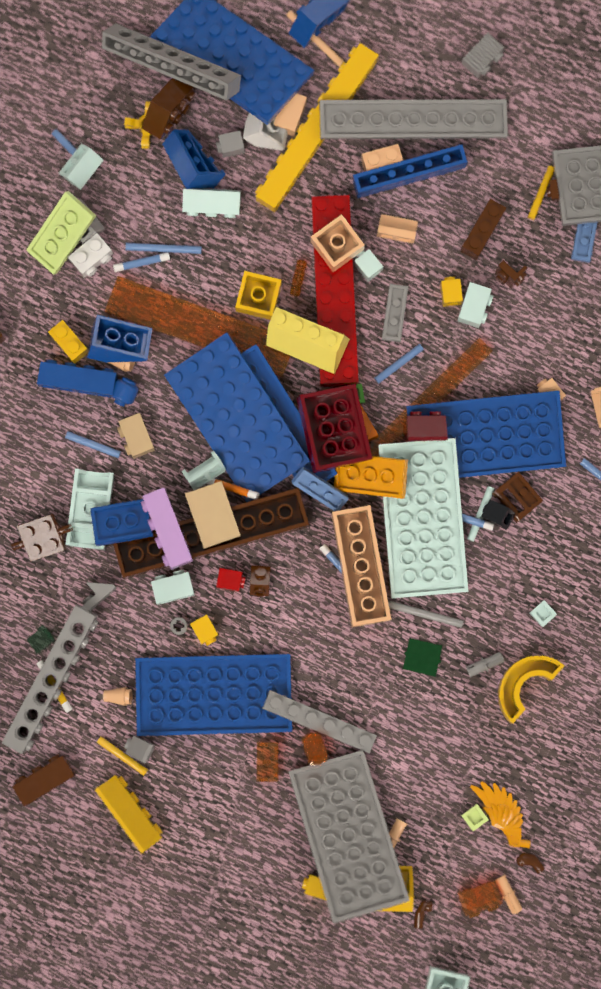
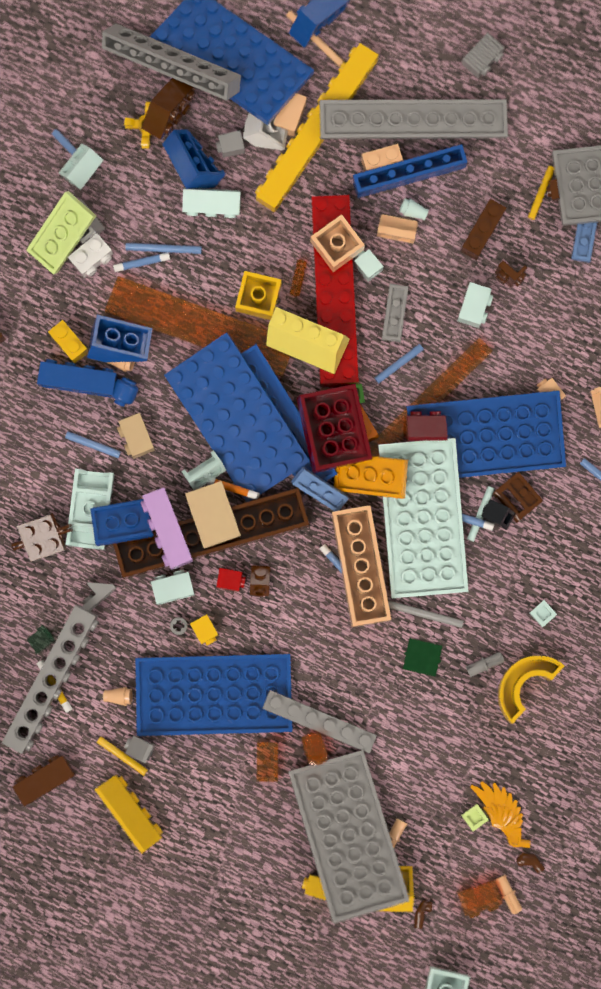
(413, 209): none -> light aqua cone
(451, 291): yellow brick -> none

